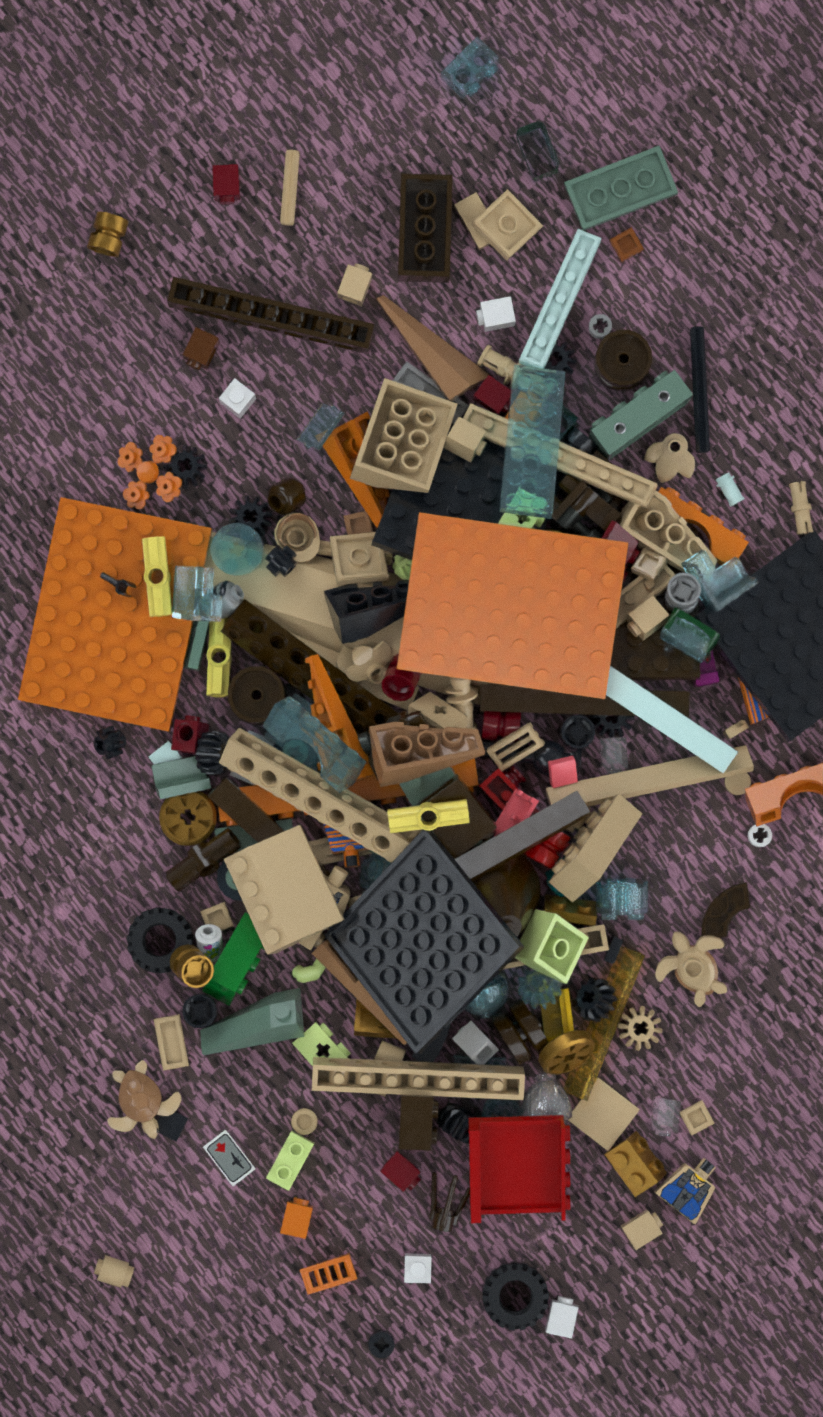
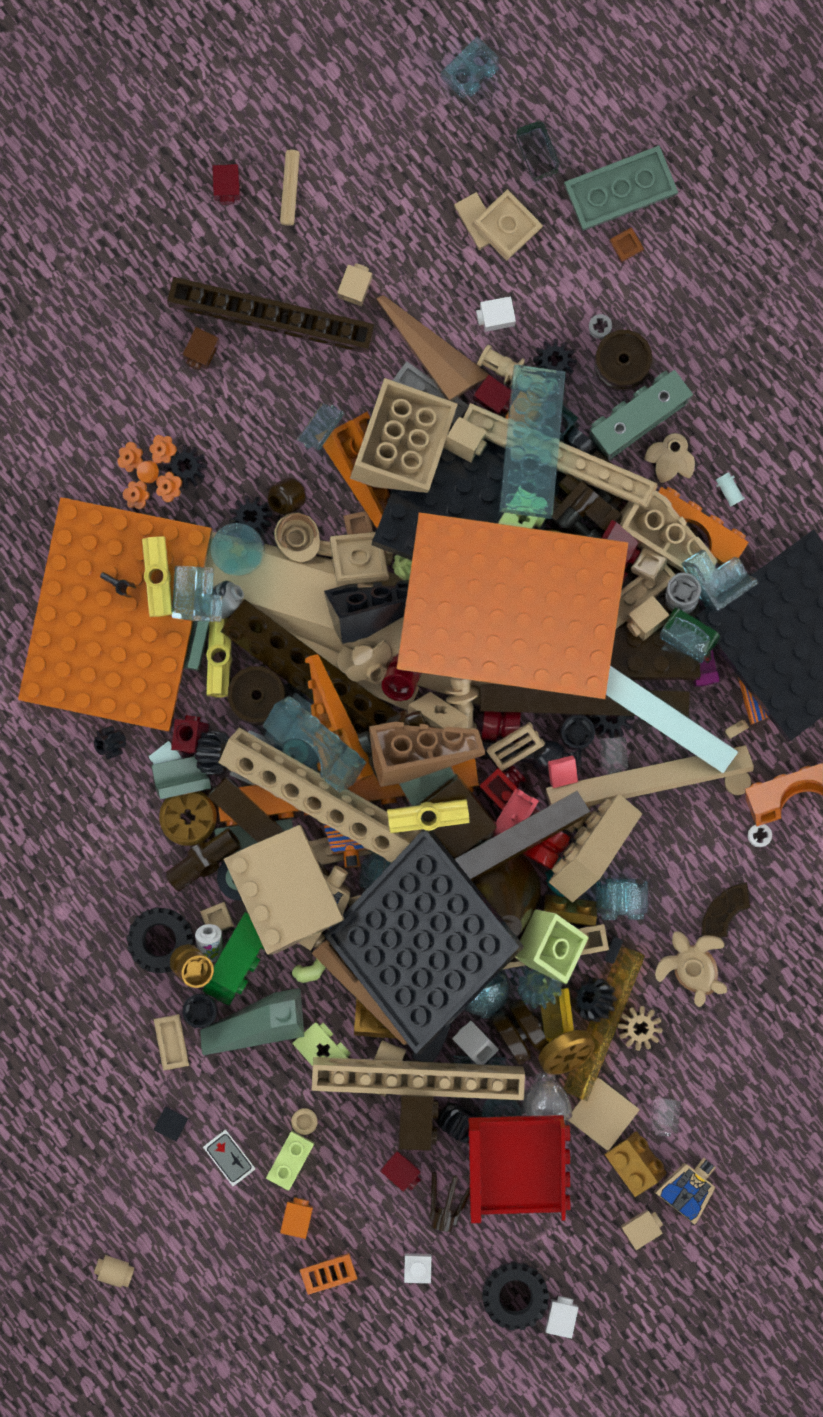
(107, 234): pearl gold wheel -> none
(141, 1101): animal -> none
(237, 398): white brick -> none
(281, 560): black gear -> none
(381, 1339): black wheel -> none
(425, 228): dark brown brick -> none
(560, 300): light aqua tile -> none
(696, 1117): tan tile -> none
(699, 384): black axle -> none
(801, 508): tan pin -> none

